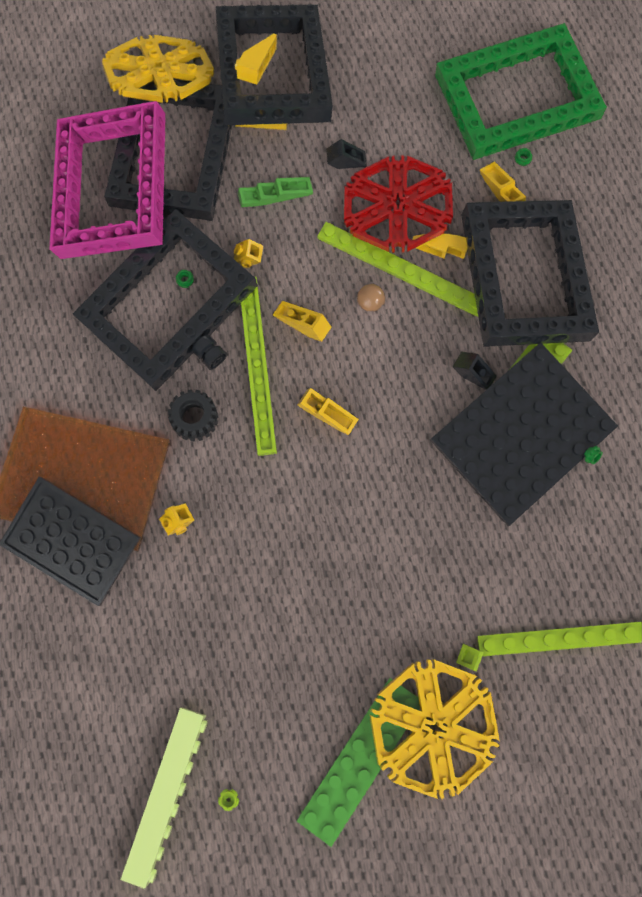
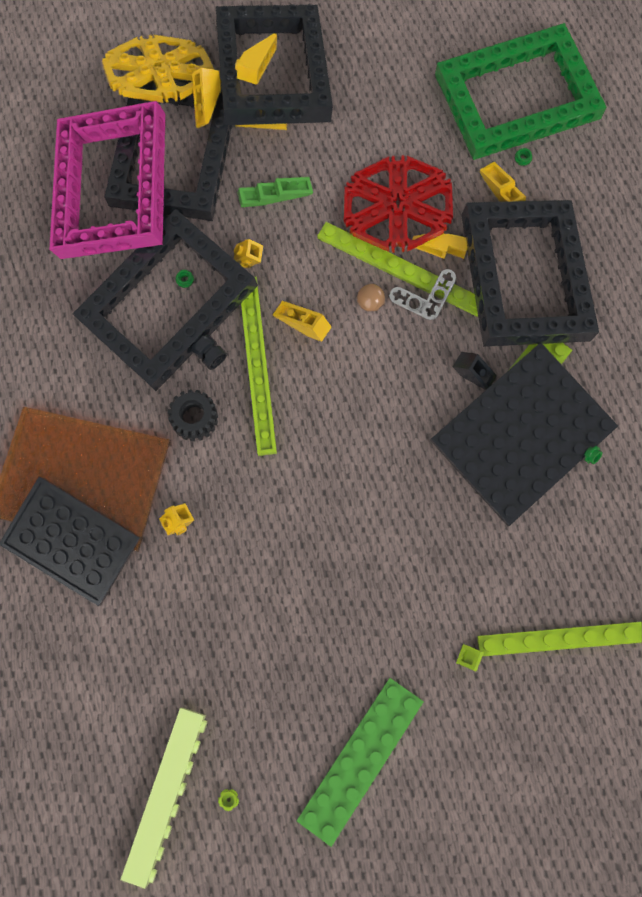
(206, 92): none -> yellow slope
(327, 411): yellow slope -> none
(345, 155): black slope -> none
(424, 304): none -> light grey beam
(438, 748): yellow plate -> none

